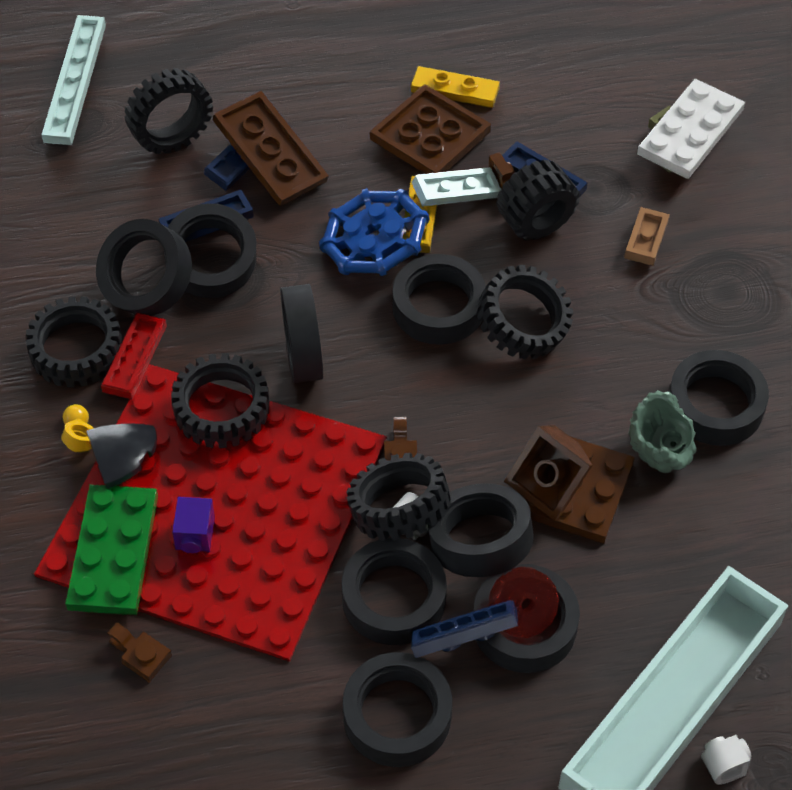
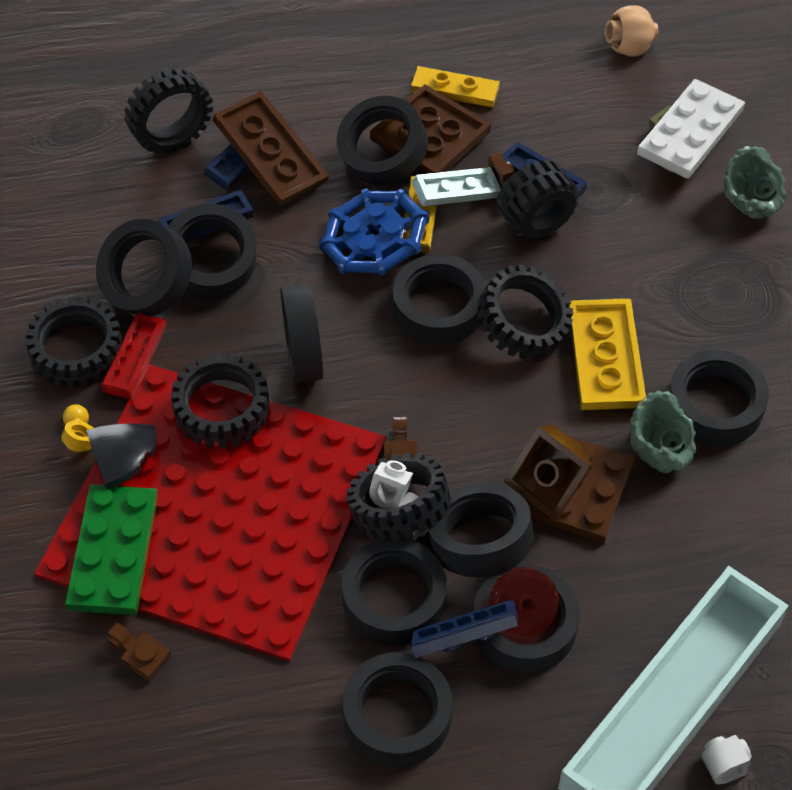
(73, 80): light aqua plate -> none
(193, 524): dark purple brick -> none
(368, 113): none -> black tyre
(389, 484): none -> white plate
(606, 354): none -> yellow plate
(632, 29): none -> light nougat plant
(646, 236): medium nougat plate -> none
(754, 183): none -> sand green hair

